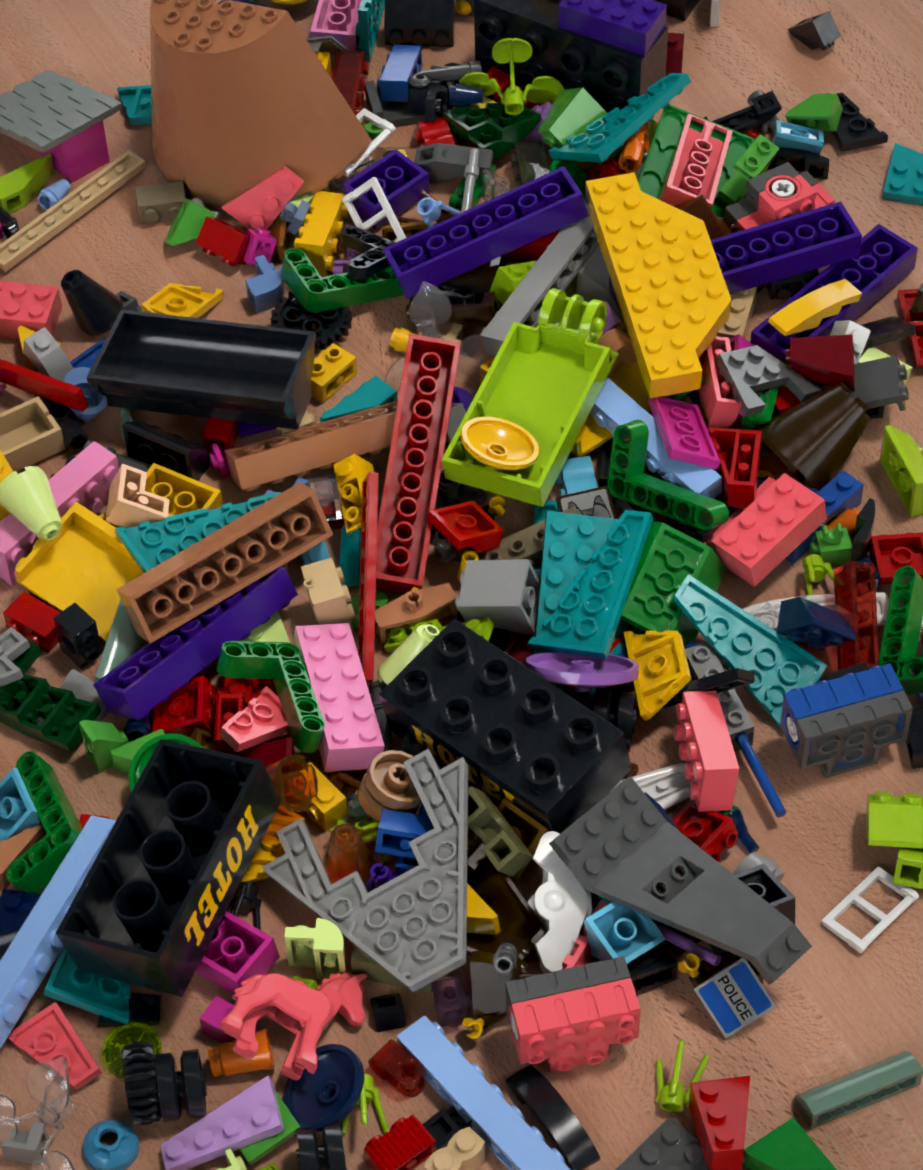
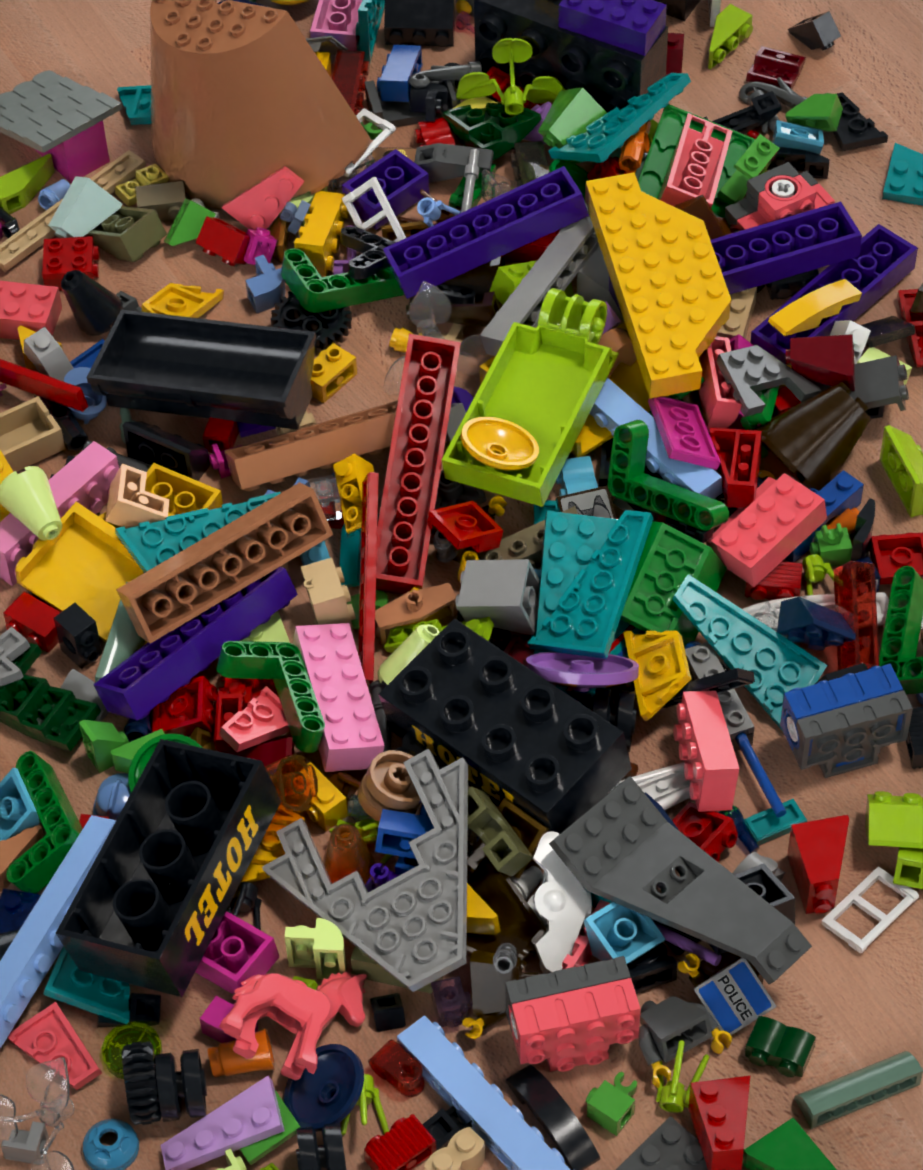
(69, 254): none -> red brick
(83, 209): none -> light aqua slope
(112, 796): none -> medium blue piece
(129, 233): none -> olive slope
(147, 176): none -> light yellow slope
(368, 395): teal slope -> none
(463, 22): none -> clear pink hand
(465, 95): dark blue cone -> none
(528, 881): none -> white cone
(612, 1105): none -> bright green brick
(674, 1021): none -> dark grey torso
(729, 30): none -> lime slope
(767, 827): none -> teal tile
(772, 63): none -> dark red slope
(780, 583): none -> red brick
(780, 1046): none -> dark green brick
(783, 93): none -> dark grey plant
(817, 859): none -> red slope

